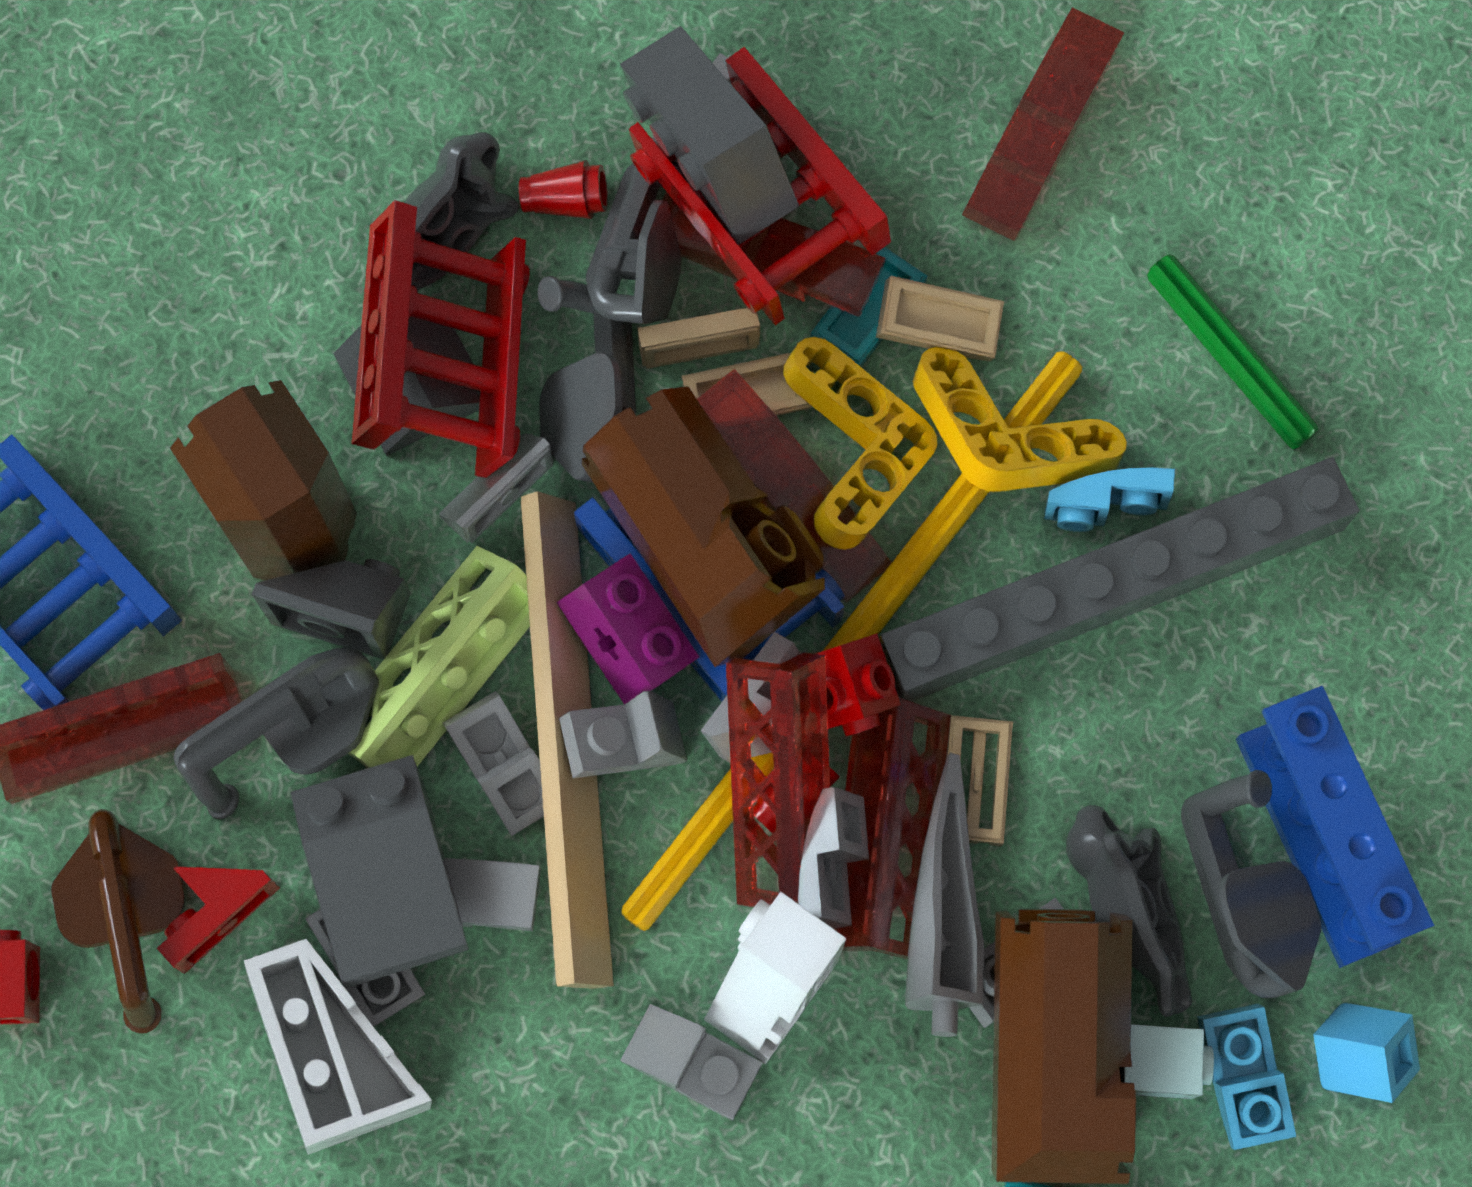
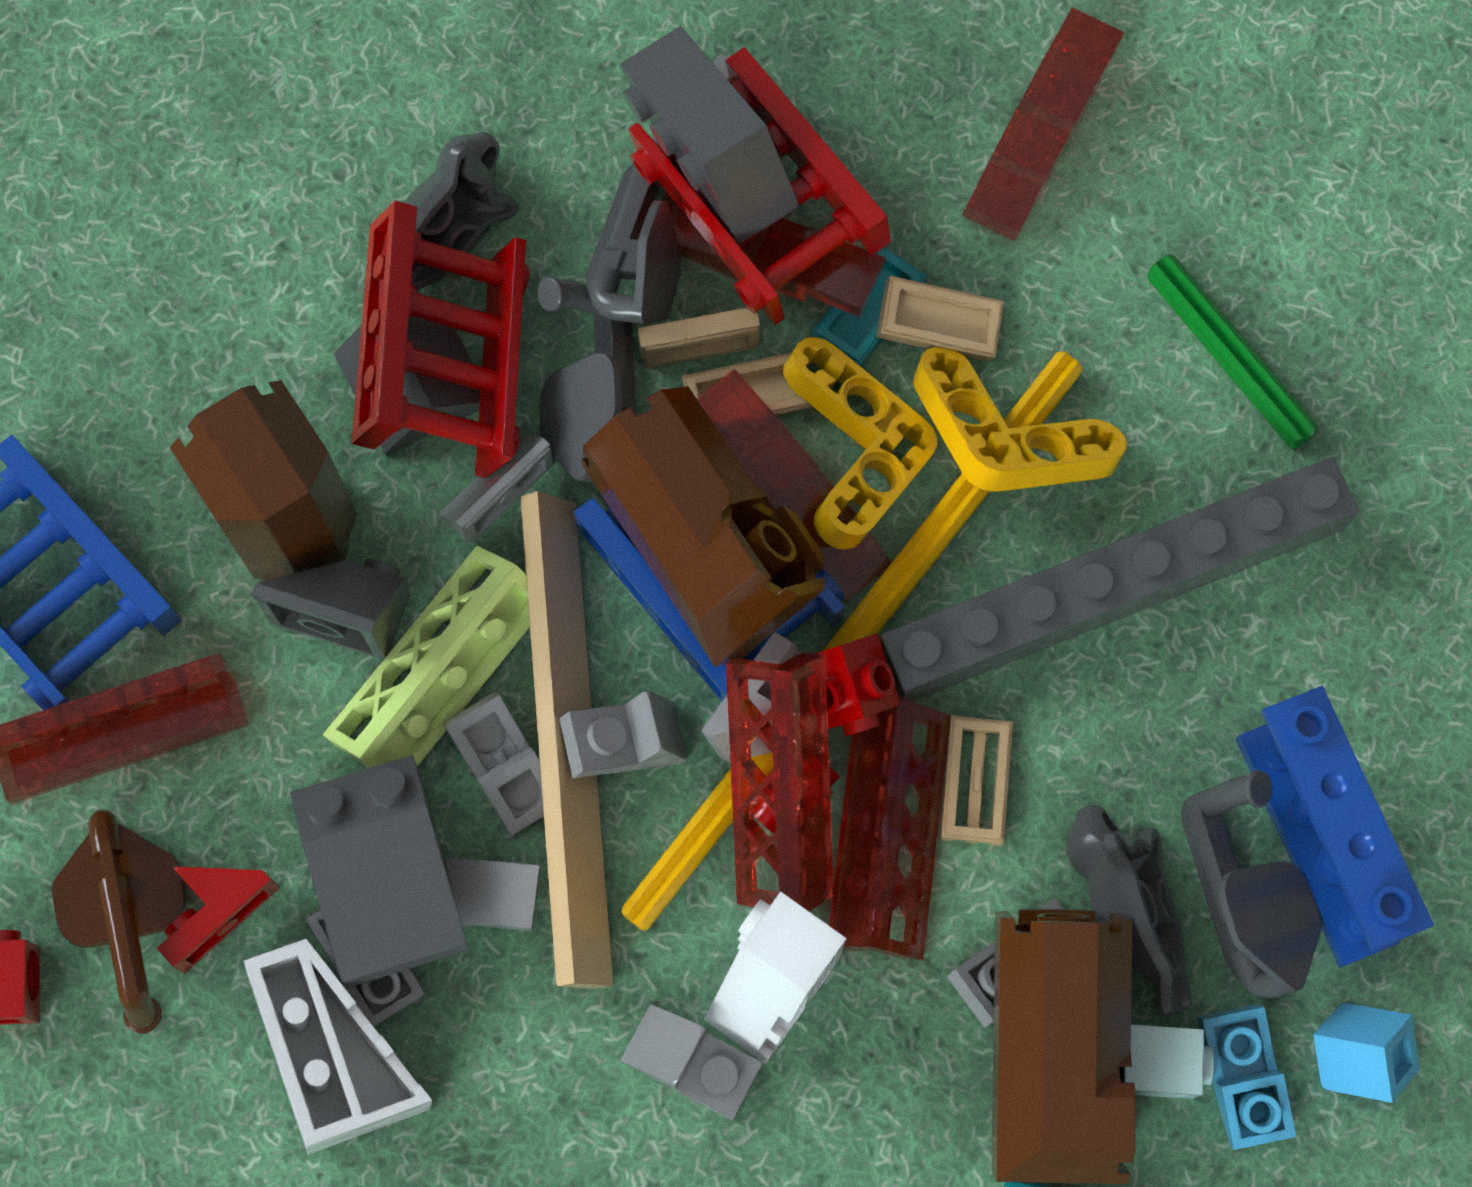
(305, 715): dark grey piece -> none
(566, 191): red cone -> none
(627, 629): magenta brick -> none
(832, 840): light grey slope -> none
(946, 928): light grey piece -> none
(1087, 500): medium azure slope -> none

